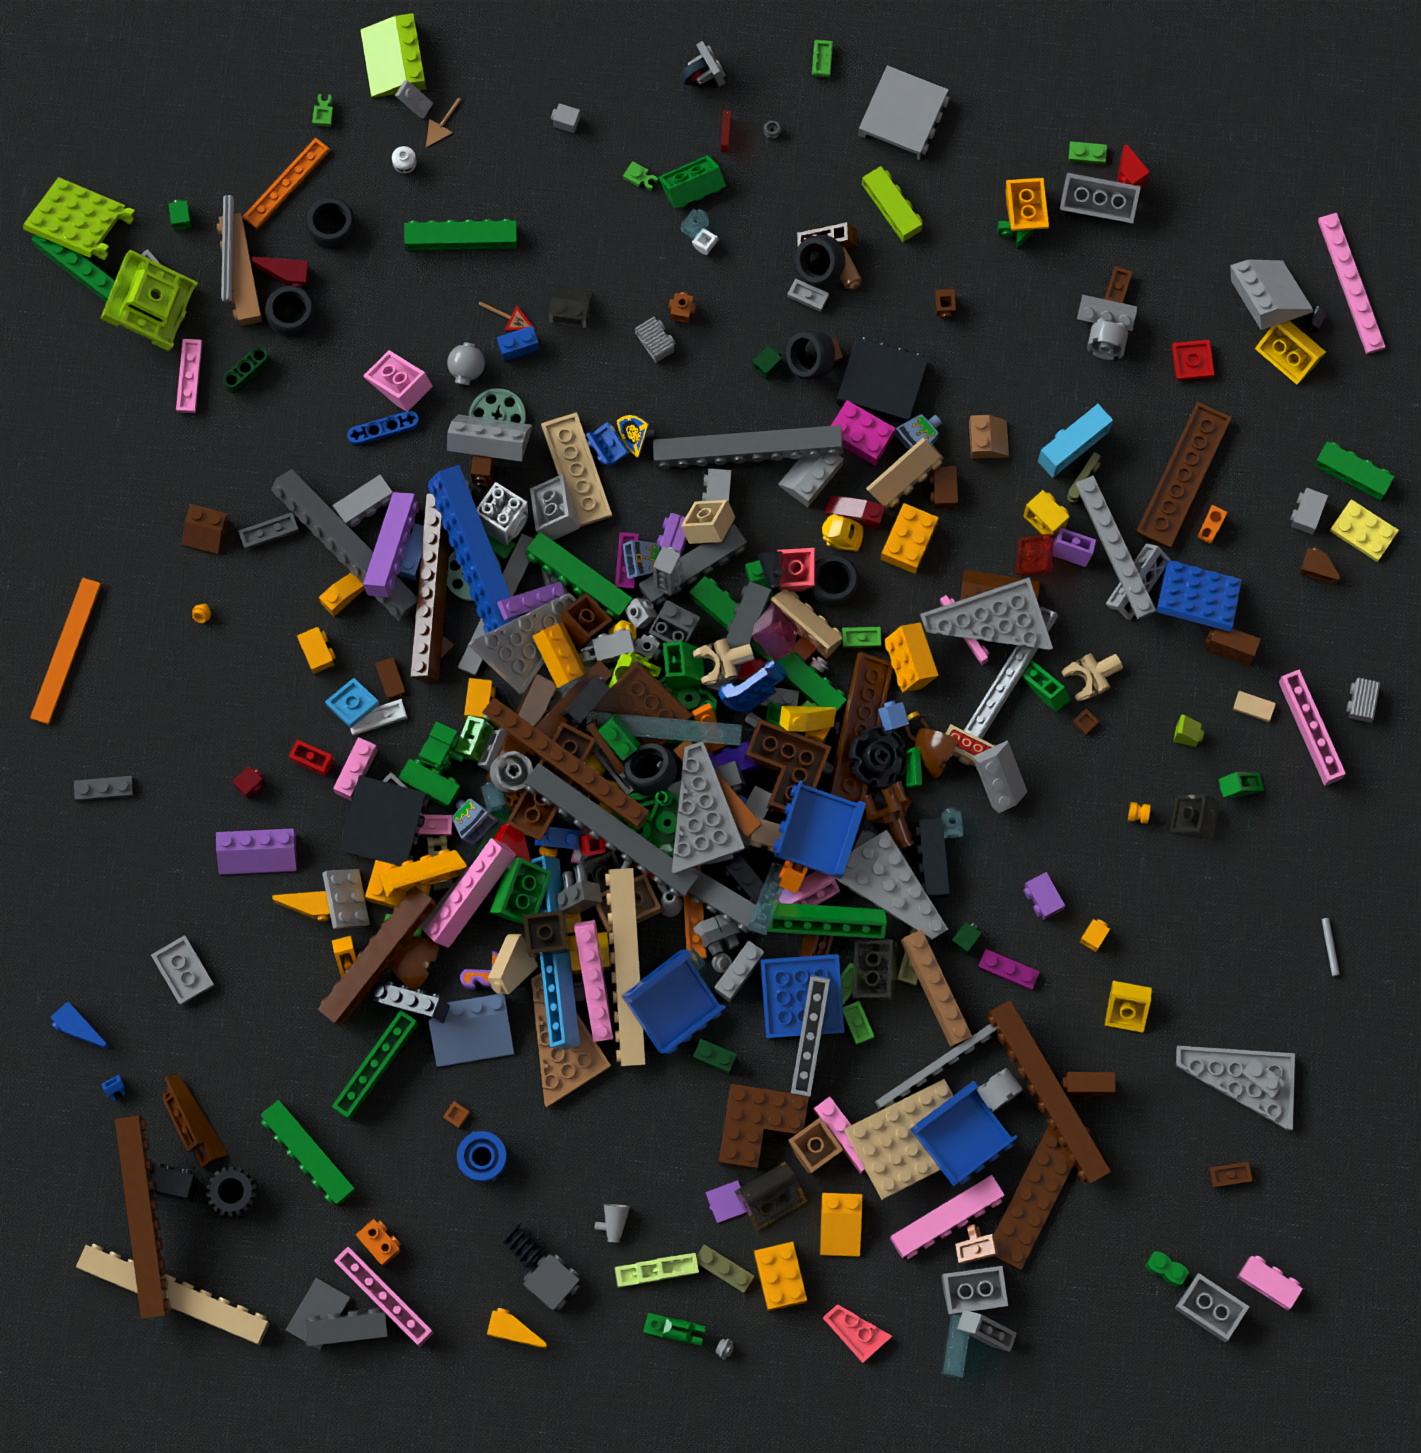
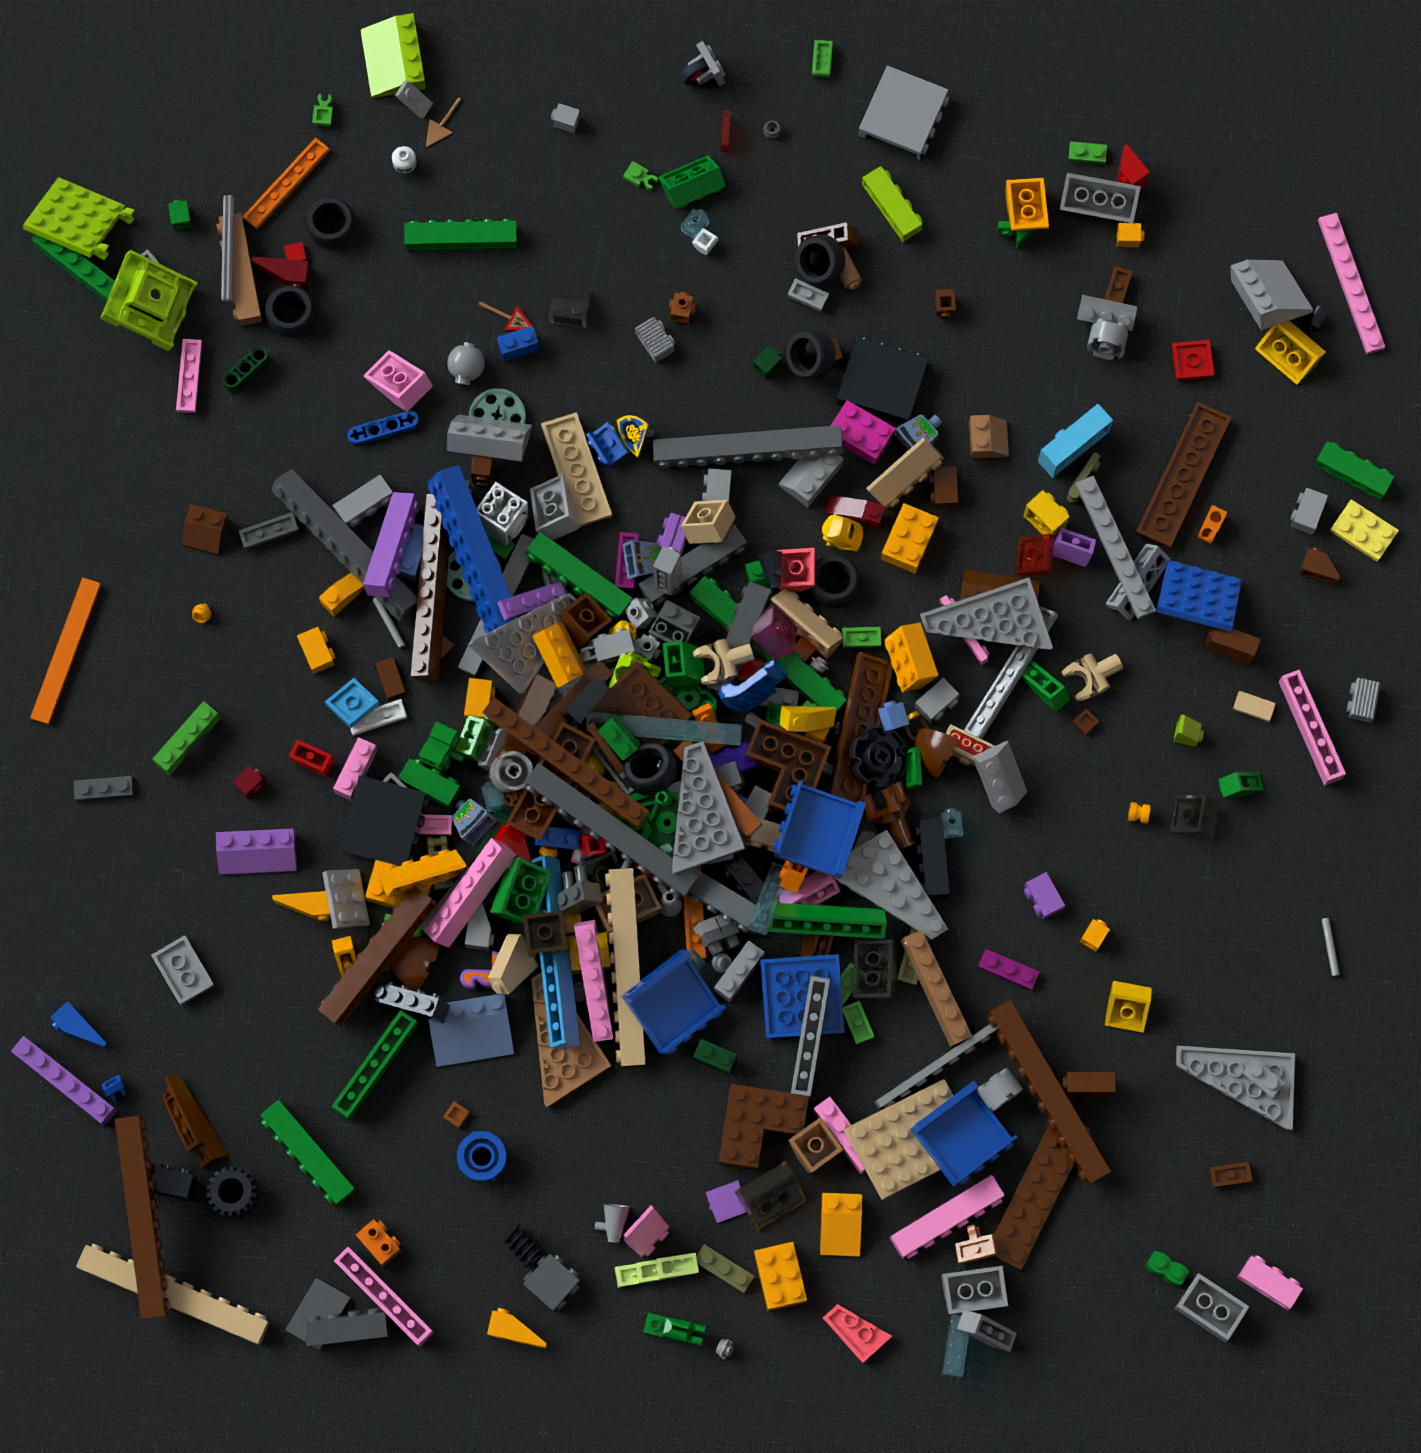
(64, 1081): none -> medium lavender brick
(174, 751): none -> bright green arch
(295, 252): none -> red tile
(389, 623): none -> light grey bar
(479, 931): none -> light grey slope
(646, 1232): none -> bright pink slope
(937, 700): none -> light grey brick
(966, 937): dark green brick -> none
(1129, 235): none -> light orange brick

